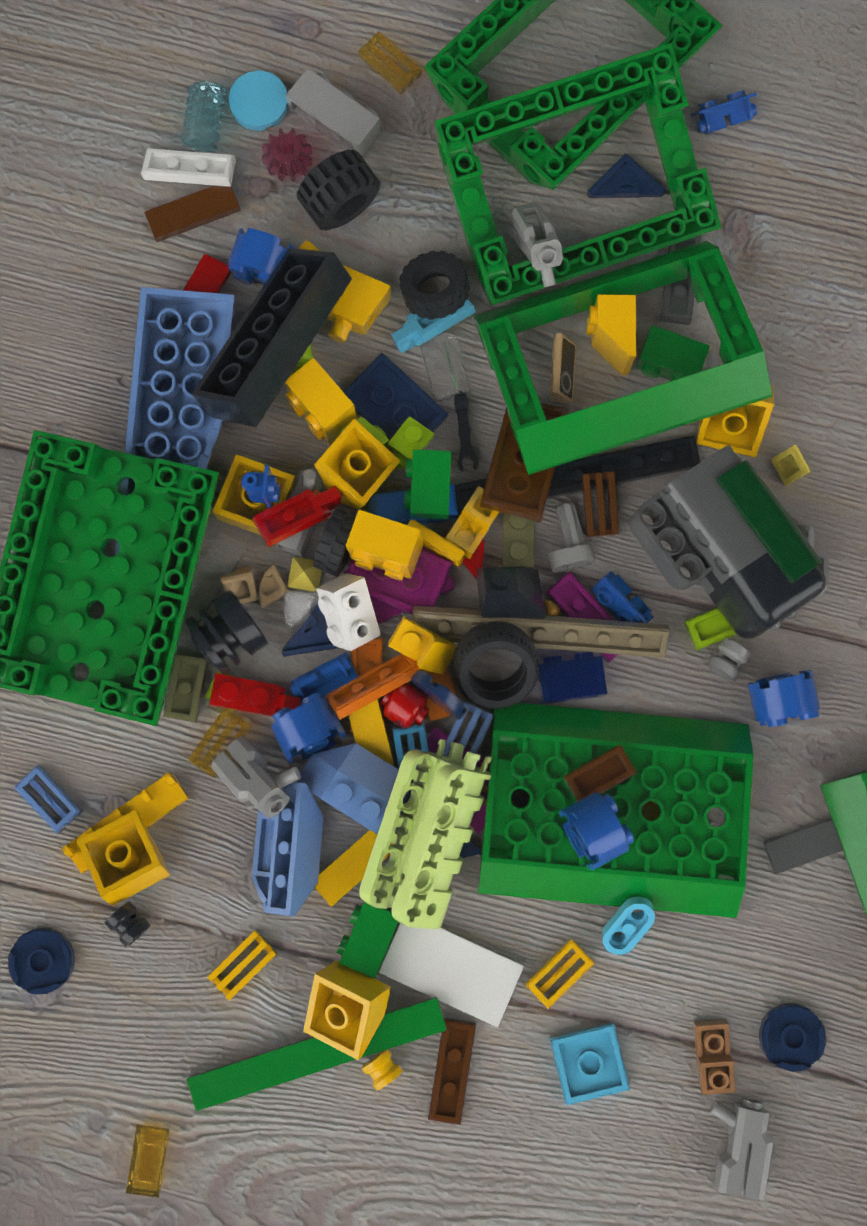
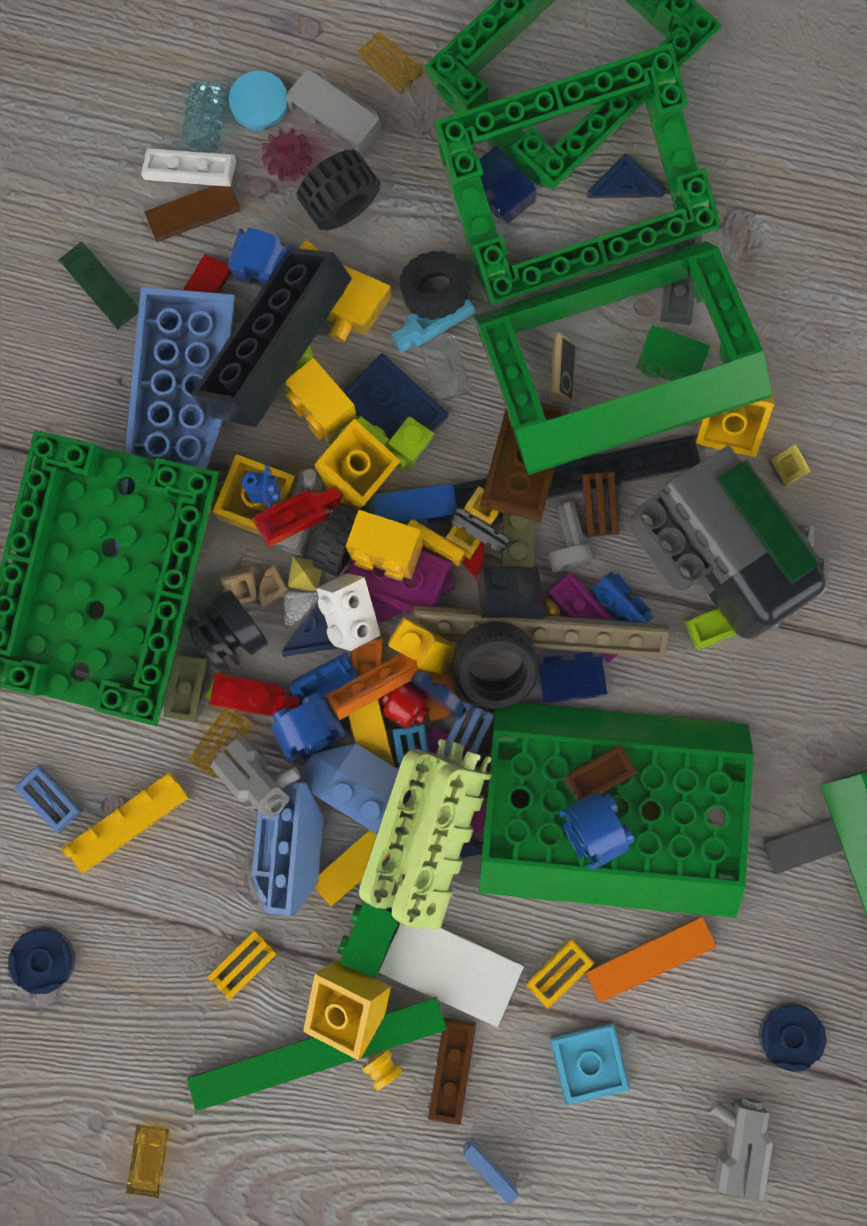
(99, 285): none -> clear green tile
(122, 858): yellow slope -> none
(127, 924): black wheel -> none
(429, 484): green brick -> none
(466, 449): black piece -> none
(480, 529): none -> black axle
(490, 1171): none -> medium blue tile
(505, 186): none -> clear blue brick
(543, 250): light grey piece -> none
(614, 330): yellow slope -> none
(630, 923): medium azure plate -> none
(650, 959): none -> orange tile
(714, 1057): medium nougat slope -> none
(729, 660): light grey wheel -> none
(737, 108): blue hinge -> none
(784, 697): blue brick -> none

